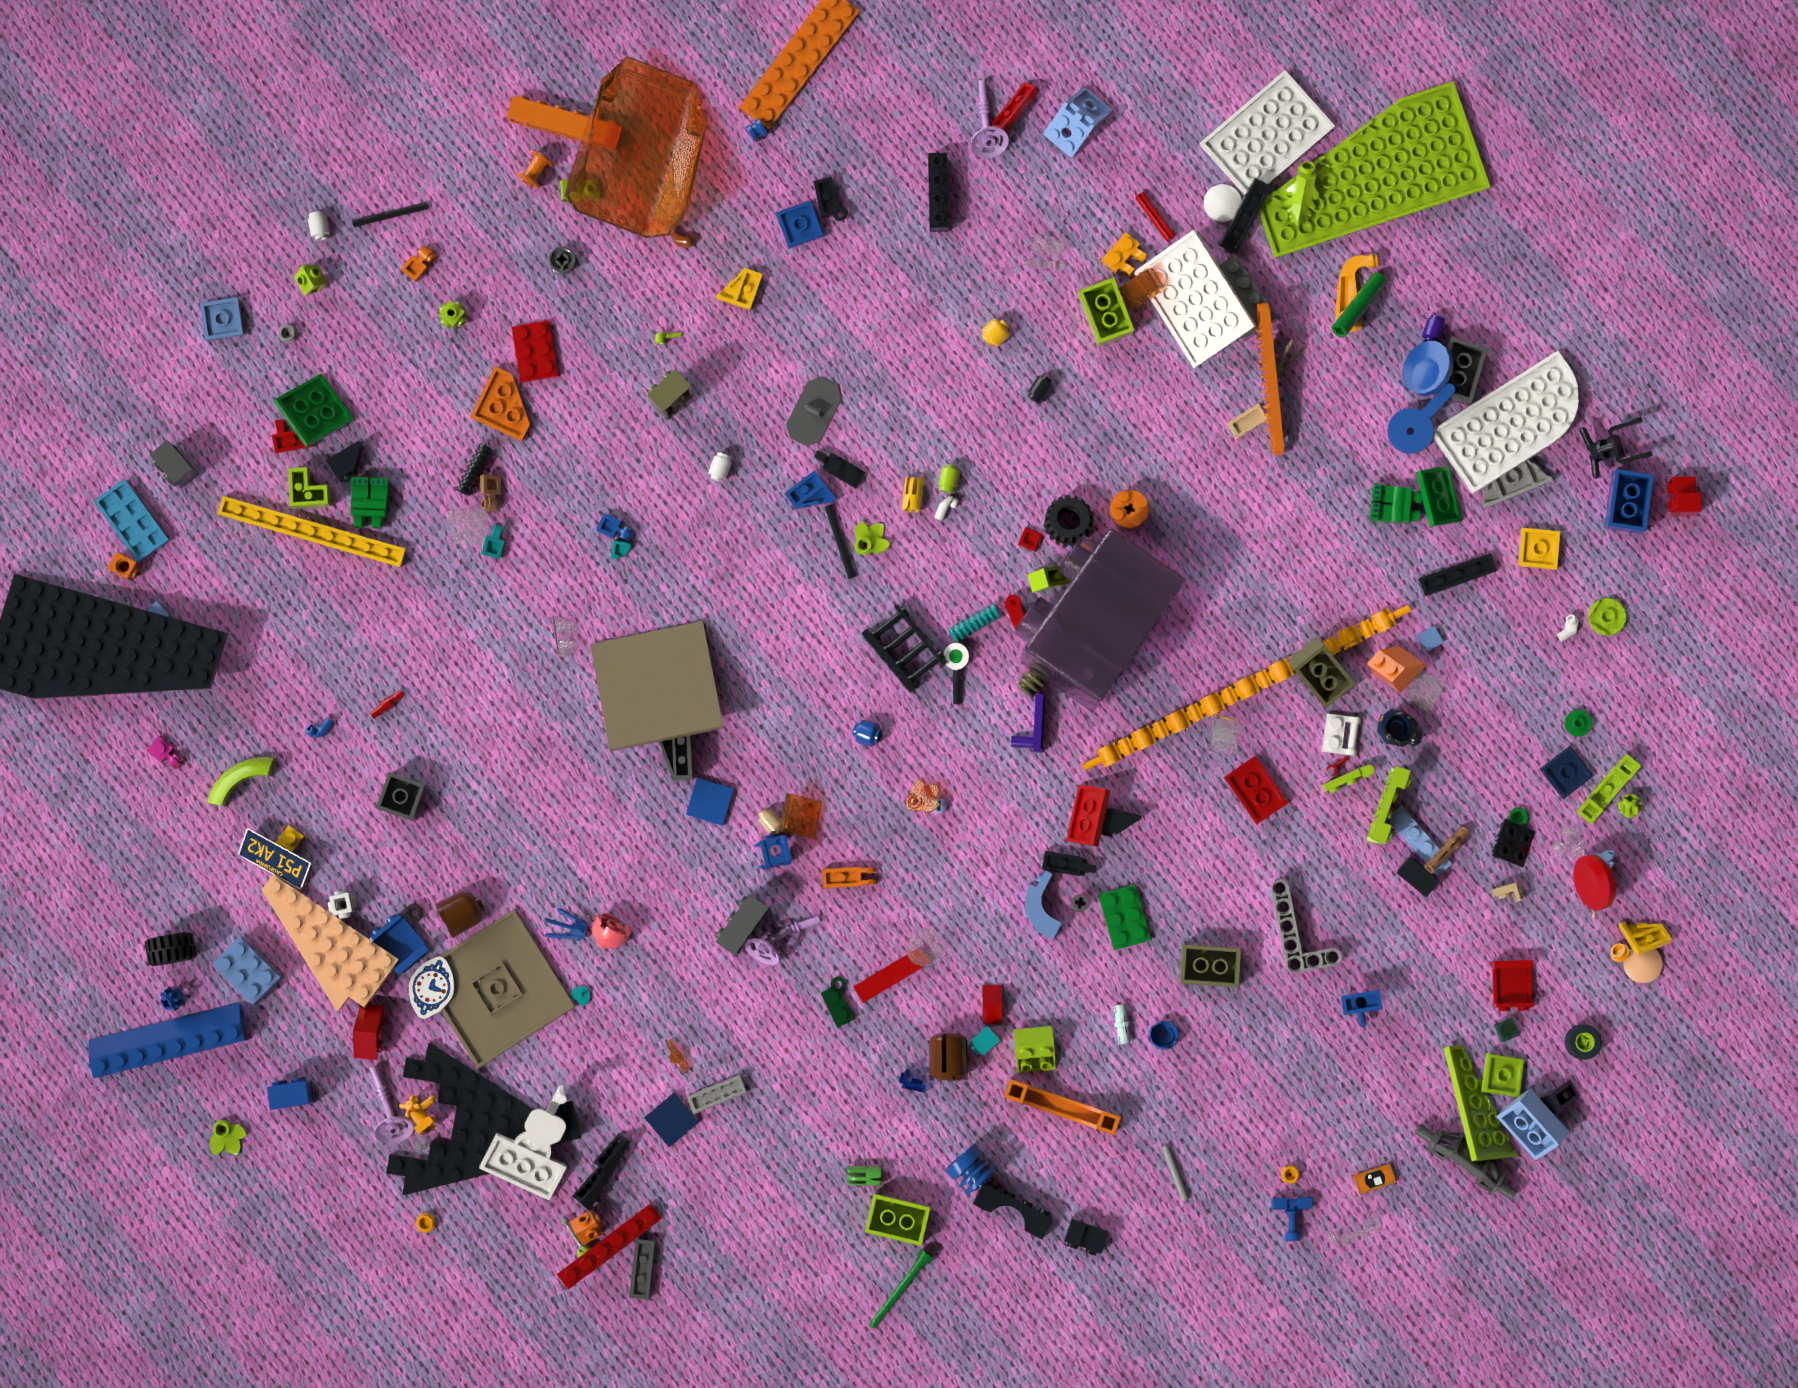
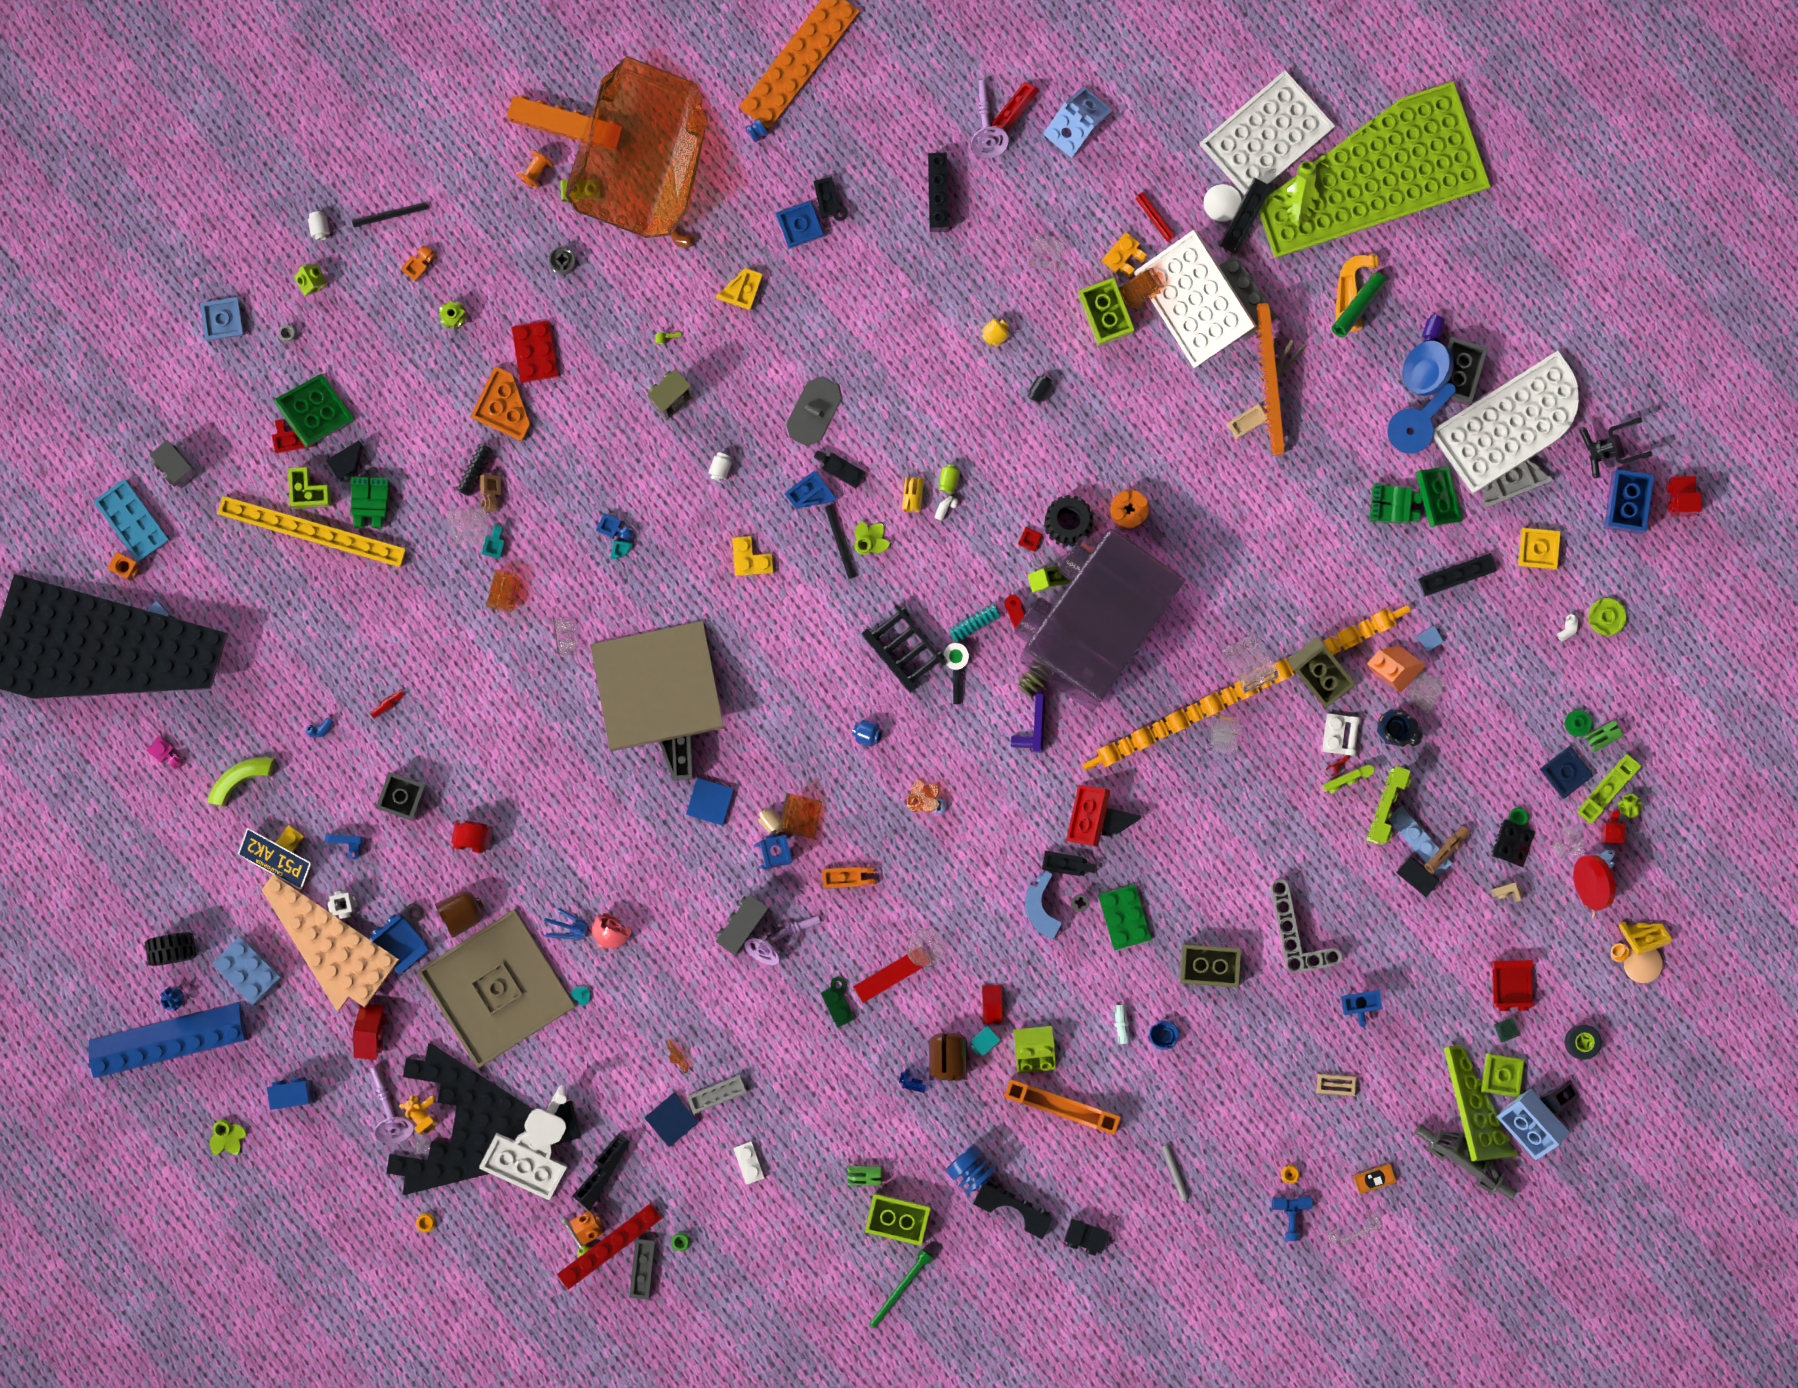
(353, 841): none -> blue piece
(431, 987): sticker -> none
(471, 835): none -> red brick
(503, 591): none -> clear orange brick
(675, 1242): none -> bright green plate
(747, 563): none -> yellow plate
(748, 1163): none -> white plate
(1249, 663): none -> clear panel
(1255, 790): red plate -> none
(1319, 1084): none -> tan tile
(1610, 732): none -> bright green arm
(1613, 832): none -> red brick

